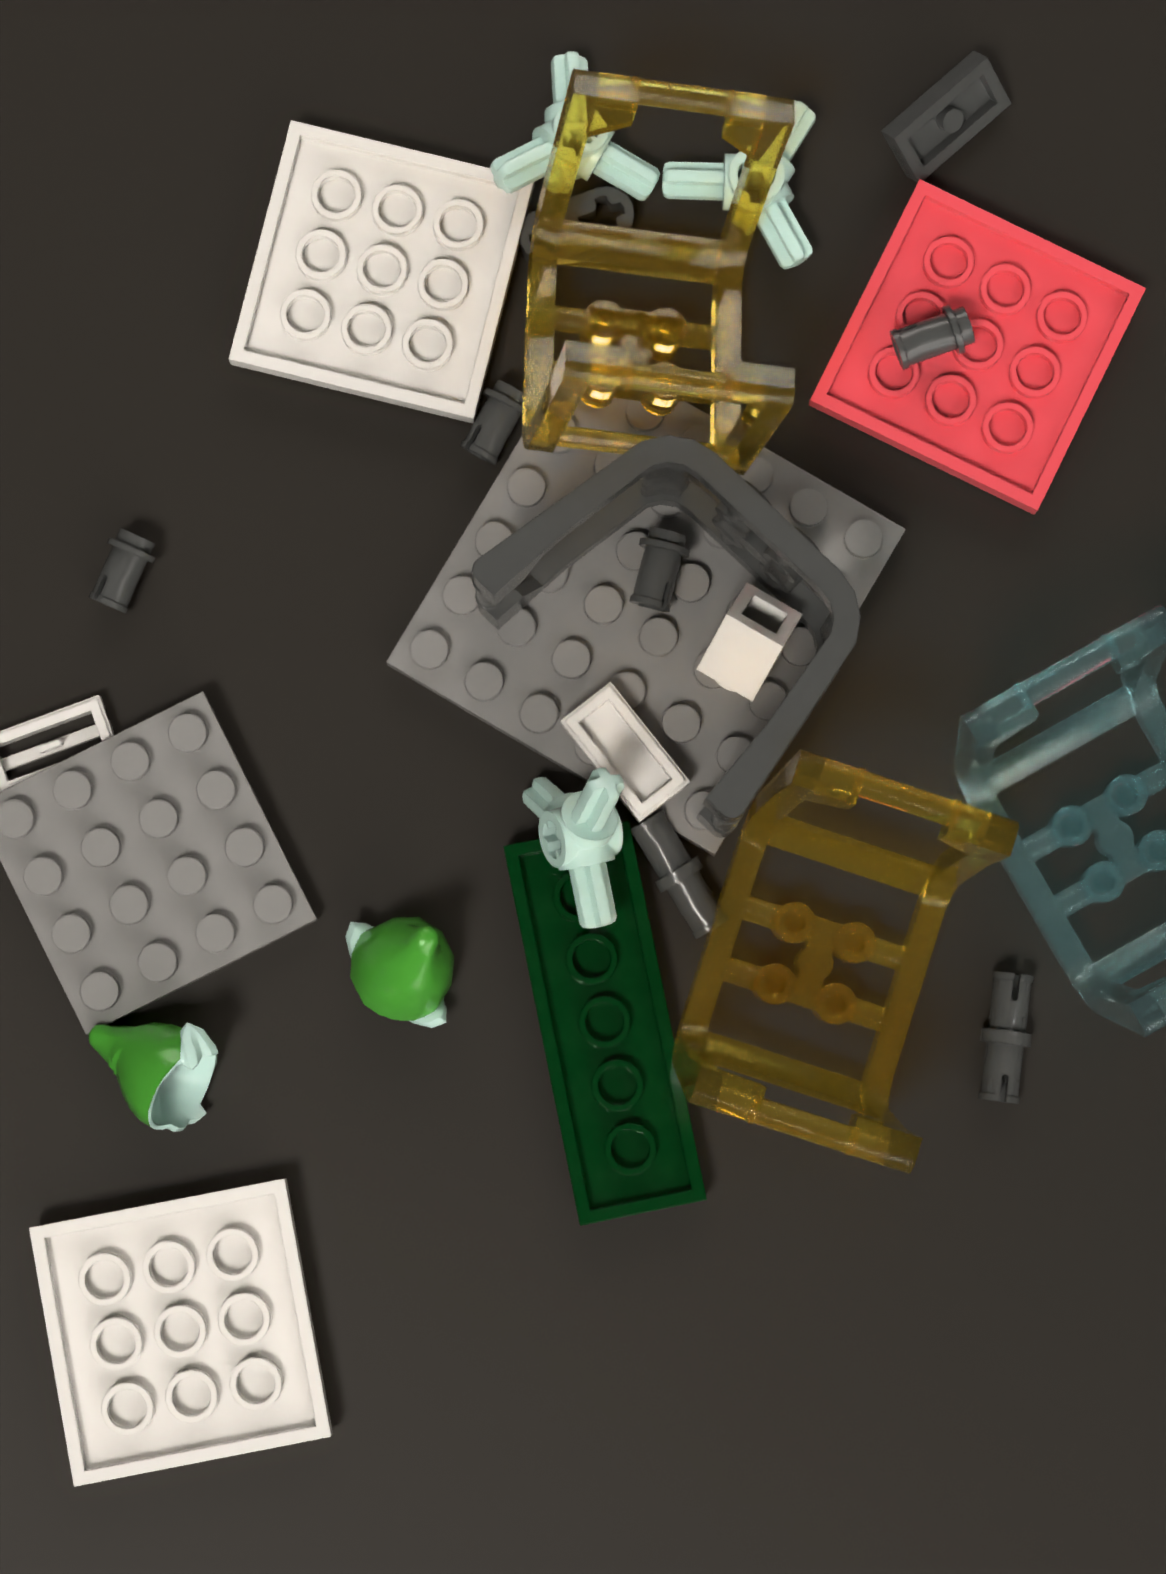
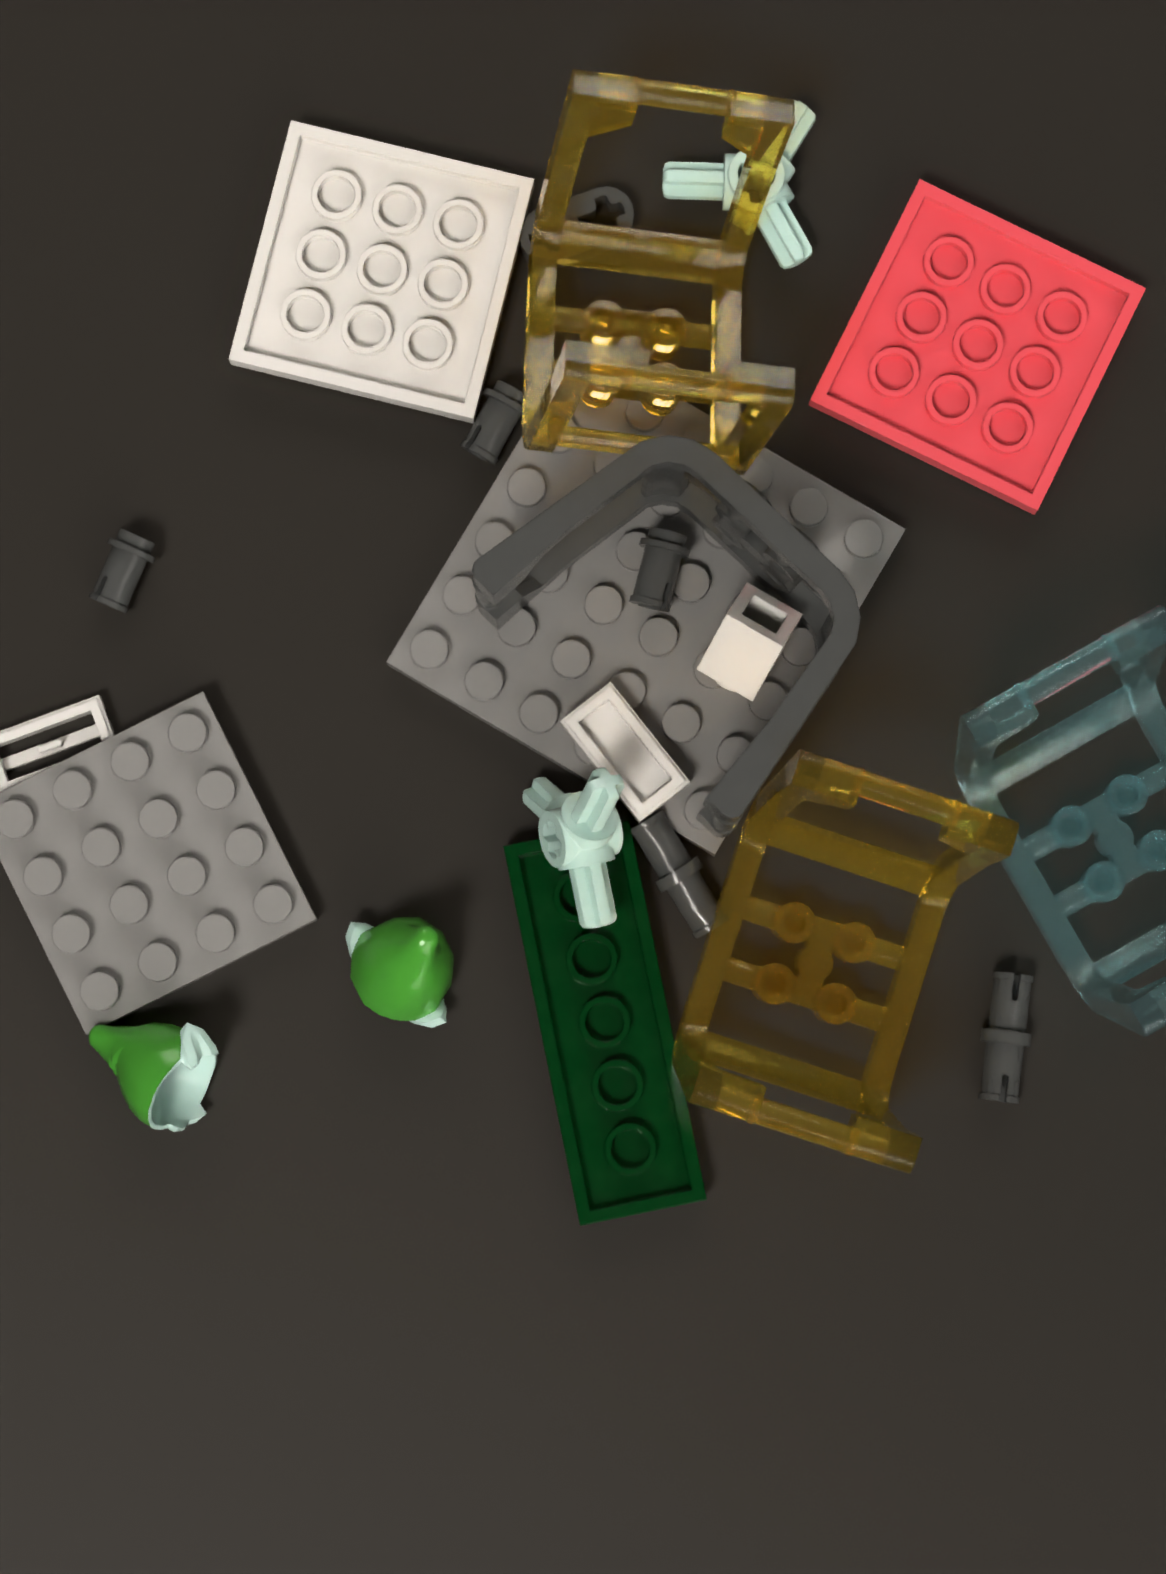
(180, 1332): white plate -> none
(599, 156): light aqua bush -> none
(933, 337): dark grey pin -> none
(946, 116): dark grey plate -> none

